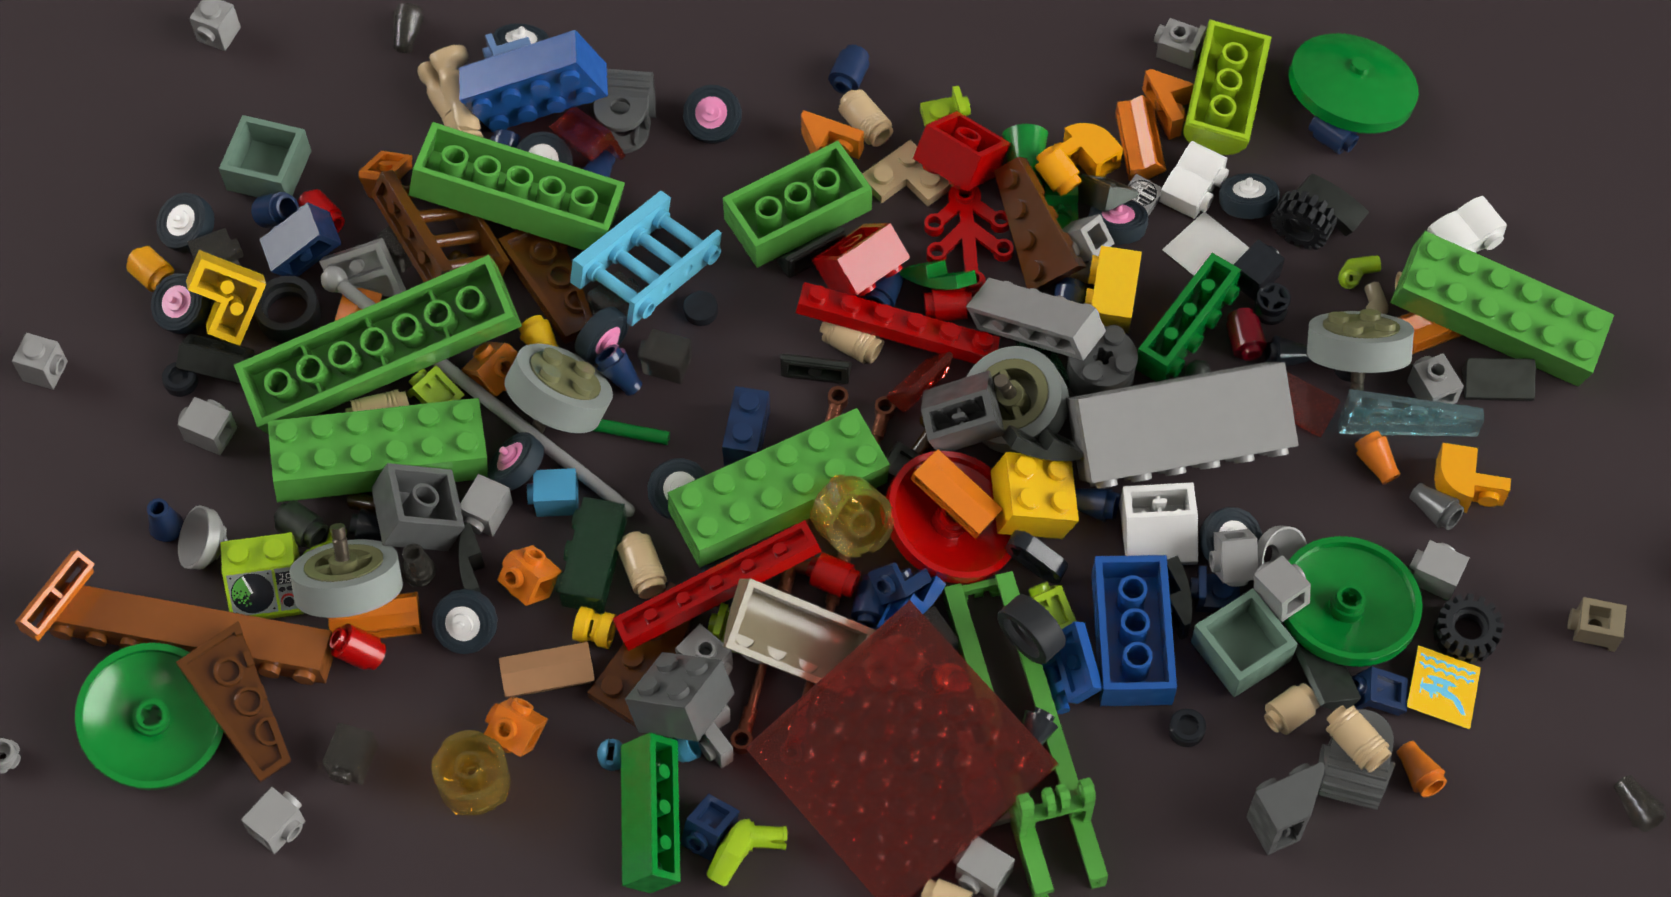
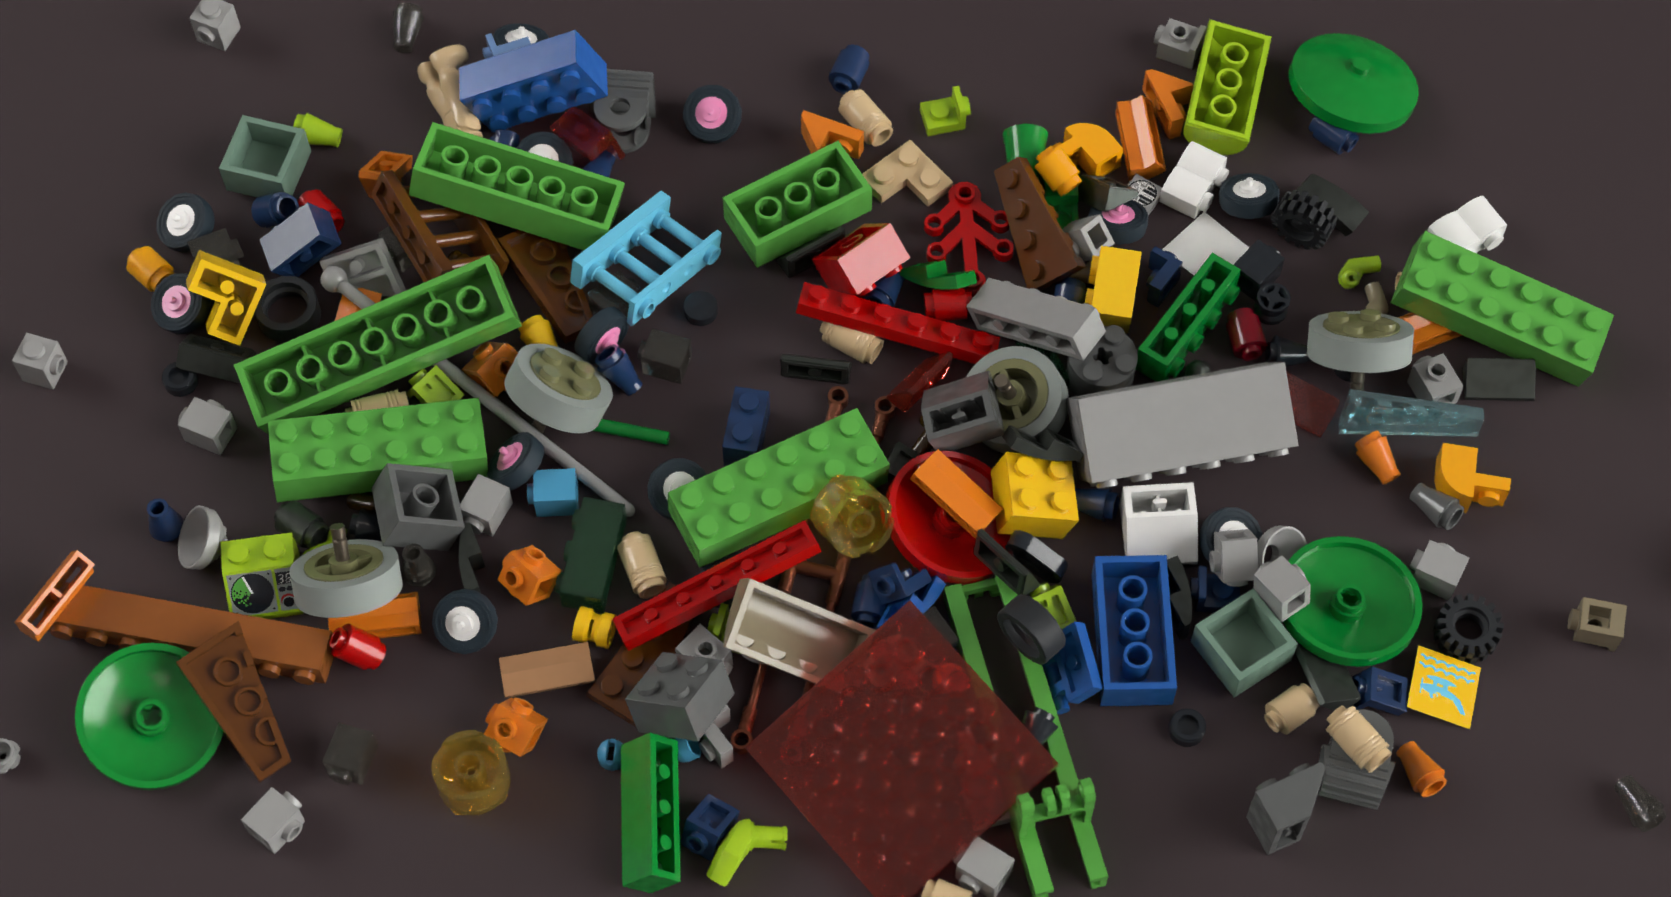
(319, 131): none -> lime cone
(833, 575): red brick -> none
(960, 151): red brick -> none
(1004, 564): none -> pearl dark grey slope
(1164, 277): none -> dark blue bracket

